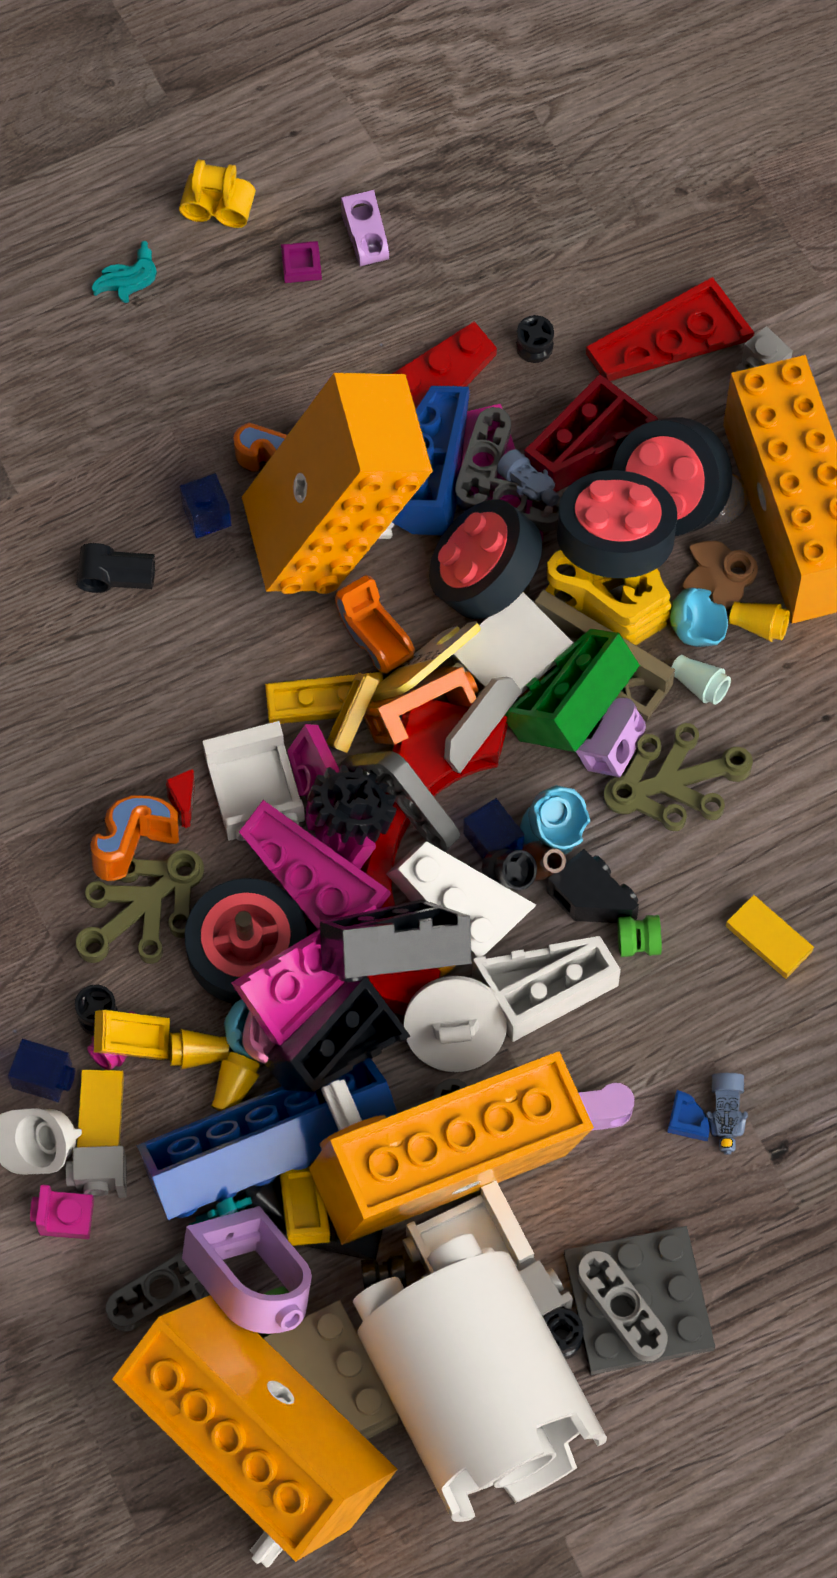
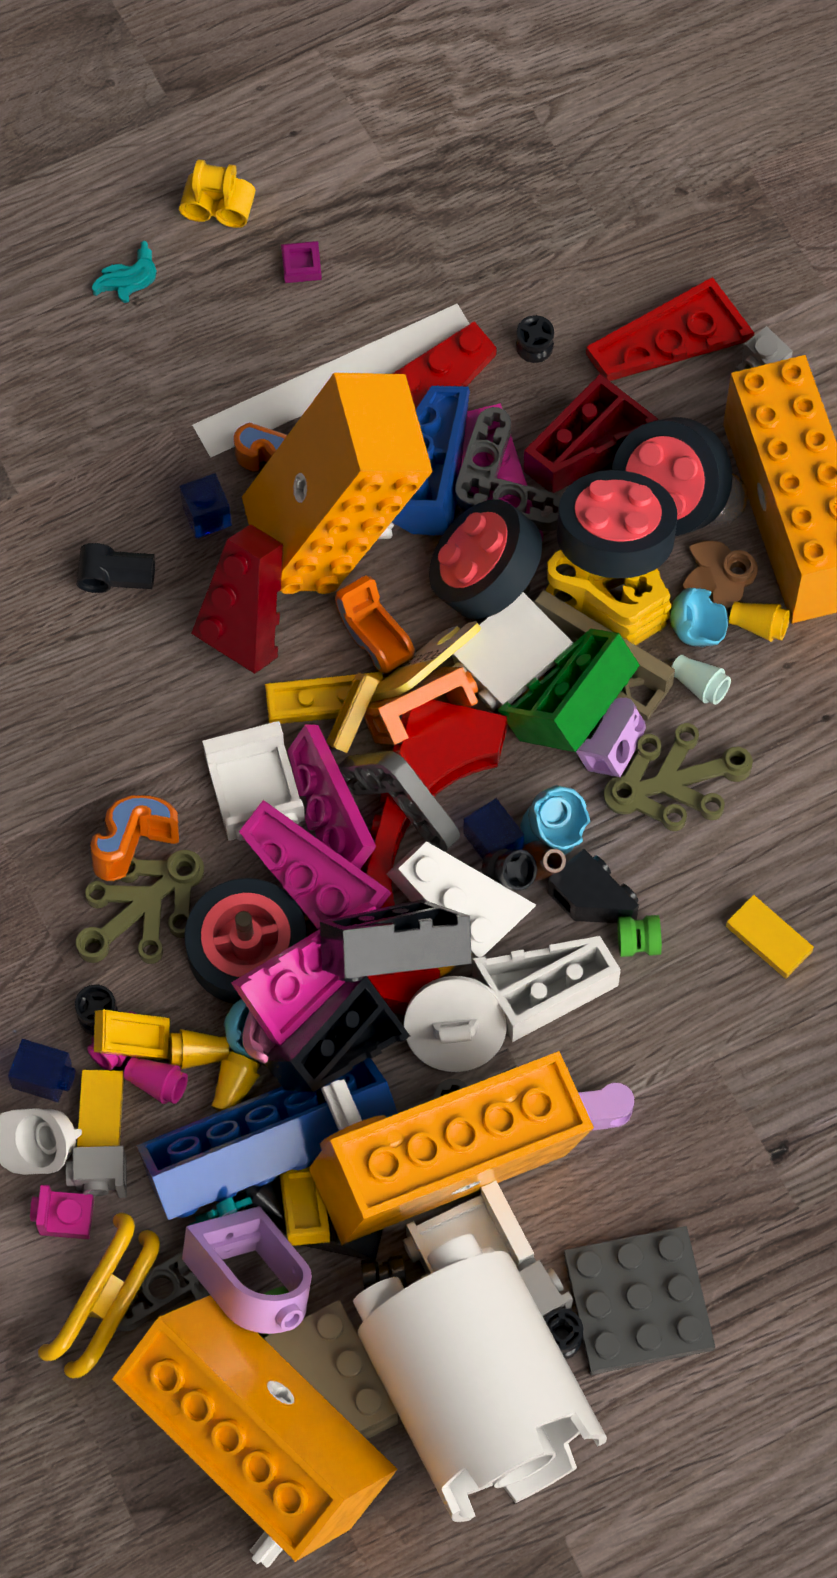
(104, 1298): none -> yellow piece
(158, 1079): none -> dark pink cone
(181, 795): red slope -> none
(242, 600): none -> dark red wedge
(294, 396): none -> white sticker
(351, 804): black gear -> none
(365, 228): lavender leg -> none
(480, 721): light grey piece -> none
(536, 485): sand blue piece -> none
(595, 1287): light grey beam -> none
(688, 1118): blue tile -> none
(727, 1120): sand blue piece -> none

